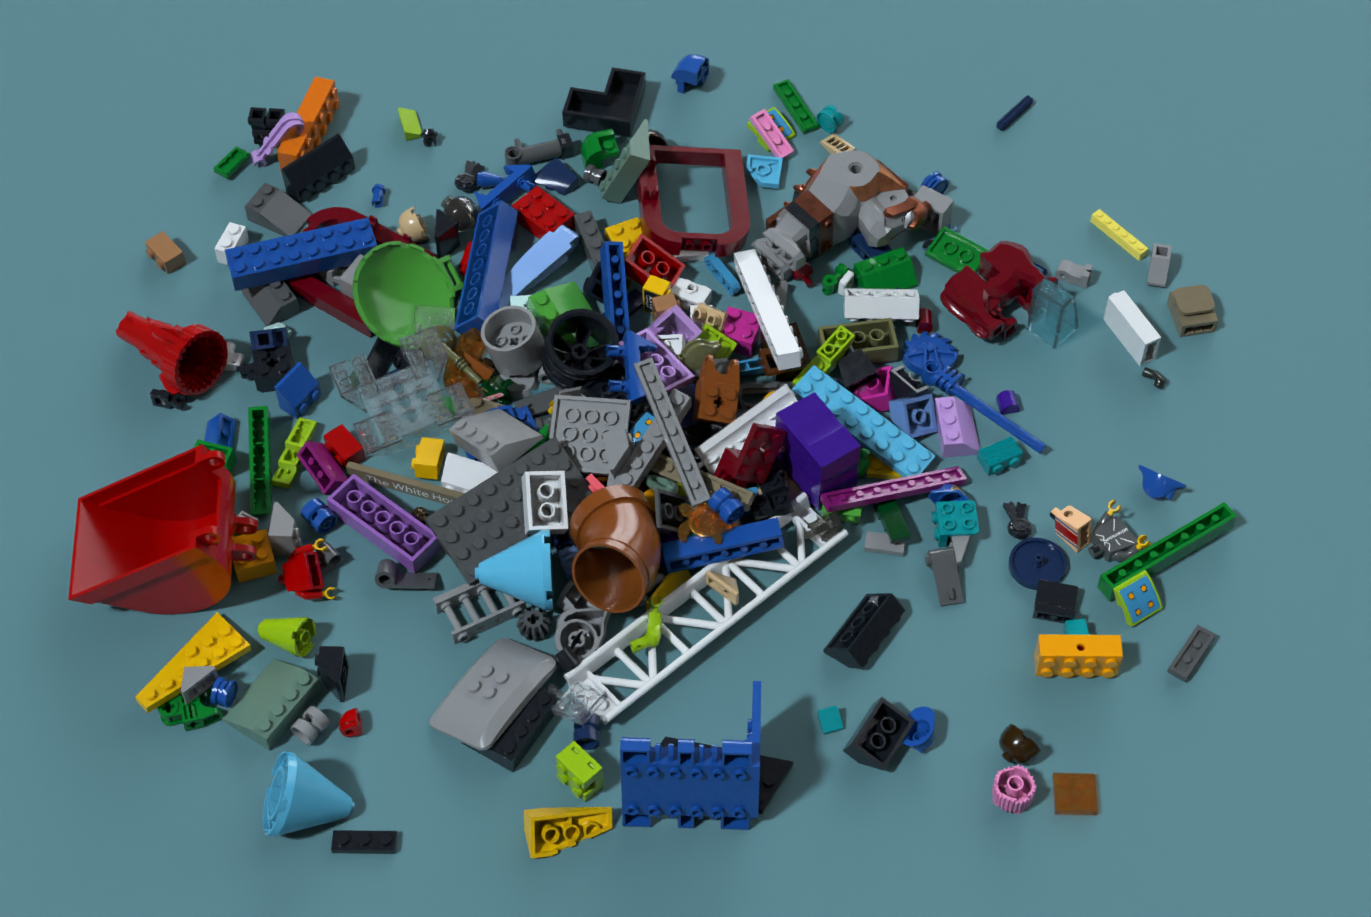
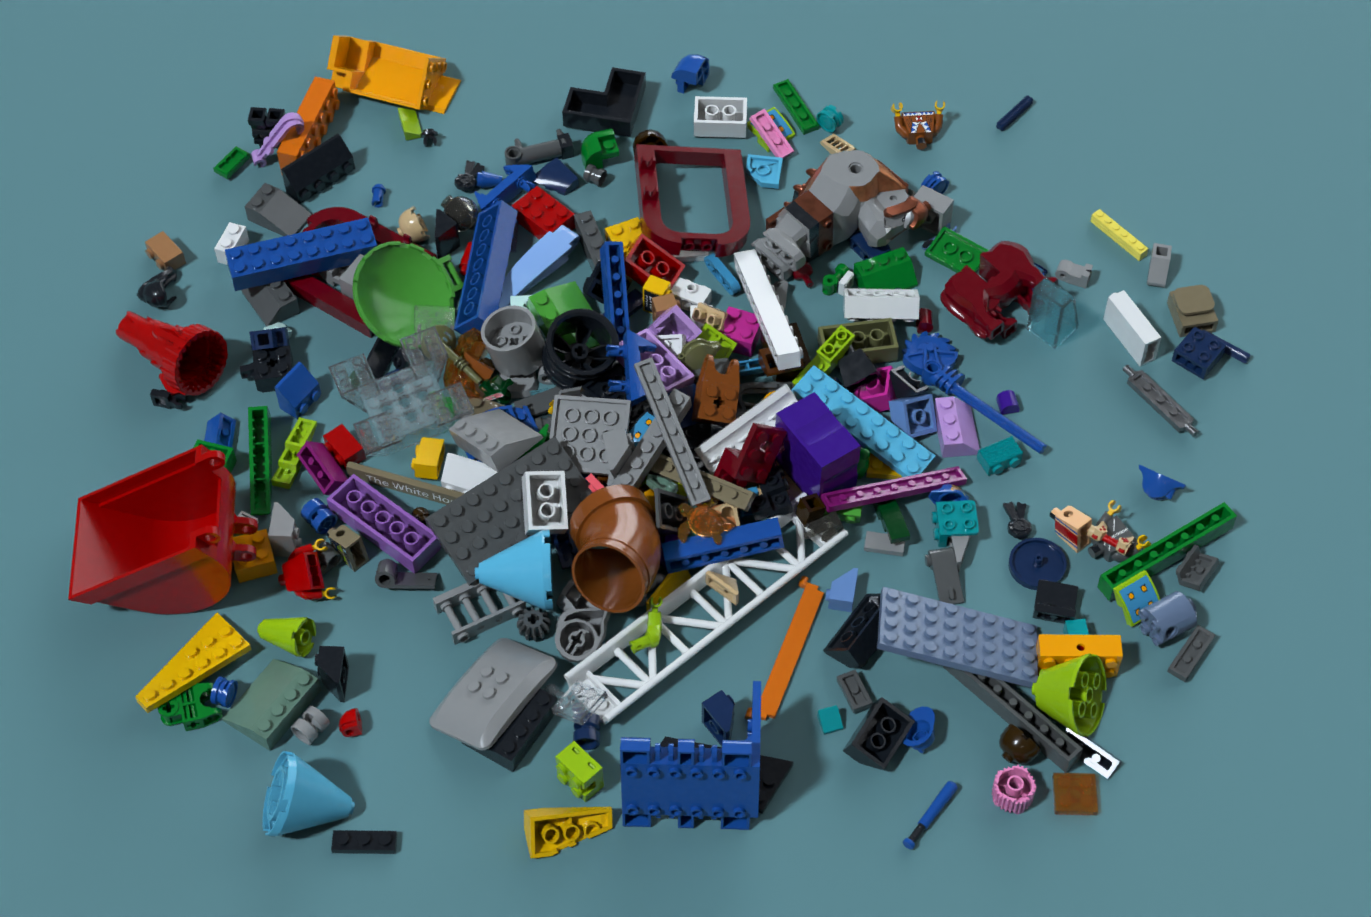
(154, 291): none -> black piece
(197, 681): light grey slope -> none
(234, 359): white piece -> none
(345, 539): none -> dark tan torso
(391, 74): none -> light orange panel
(566, 559): medium blue gear -> none
(566, 659): black brick -> none
(627, 167): sand green slope -> none
(719, 716): none -> dark blue slope
(720, 117): none -> white brick
(725, 505): blue wheel -> none
(790, 650): none -> orange piece
(810, 509): none -> dark brown brick
(842, 591): none -> medium blue slope
(854, 691): none -> dark grey plate
(918, 126): none -> dark orange torso
(934, 809): none -> blue piece
(957, 637): none -> sand blue plate
(1023, 715): none -> dark grey brick
(1073, 693): none -> lime cone
(1094, 755): none -> slope
(1099, 533): none -> tan piece
(1155, 375): pearl dark grey arm -> none
(1160, 401): none -> flat silver plate
(1168, 617): none -> sand blue cylinder
(1196, 569): none -> dark grey bracket
(1198, 352): none -> dark blue brick
(1232, 350): none -> dark blue axle

